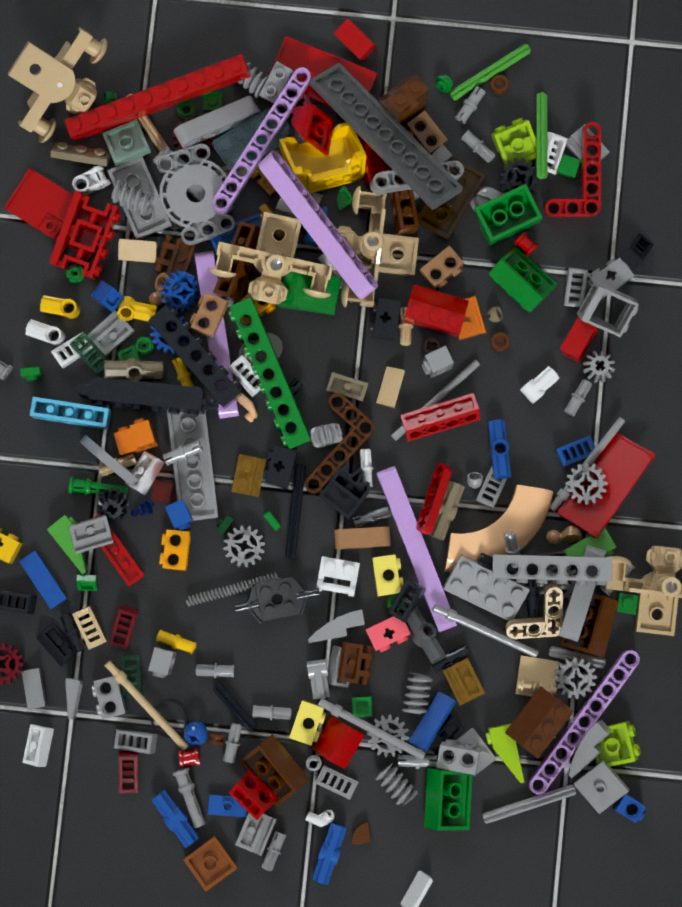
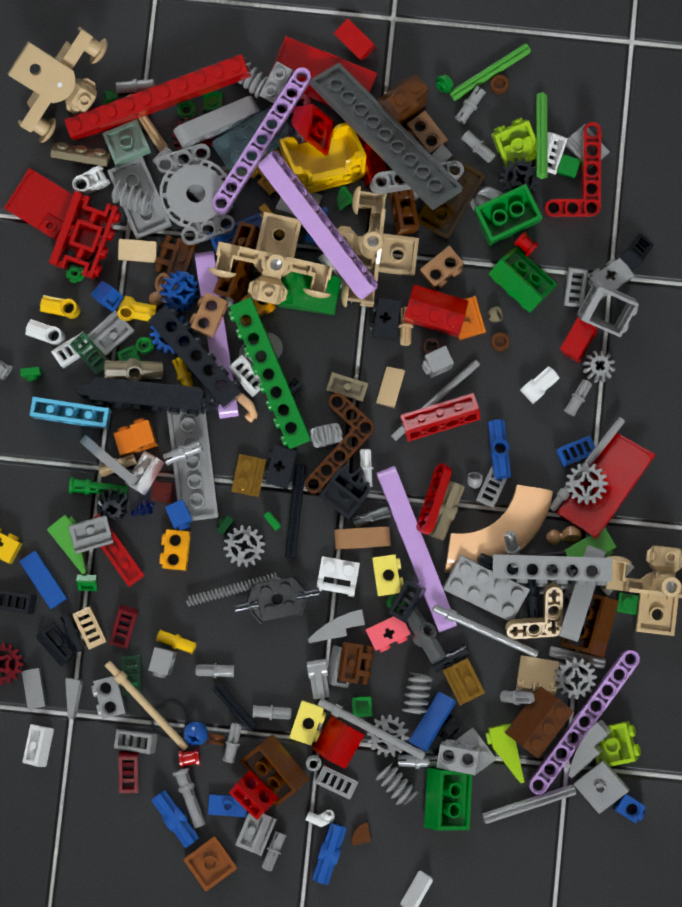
(134, 86): none -> light grey pin
(517, 697): none -> light grey axle

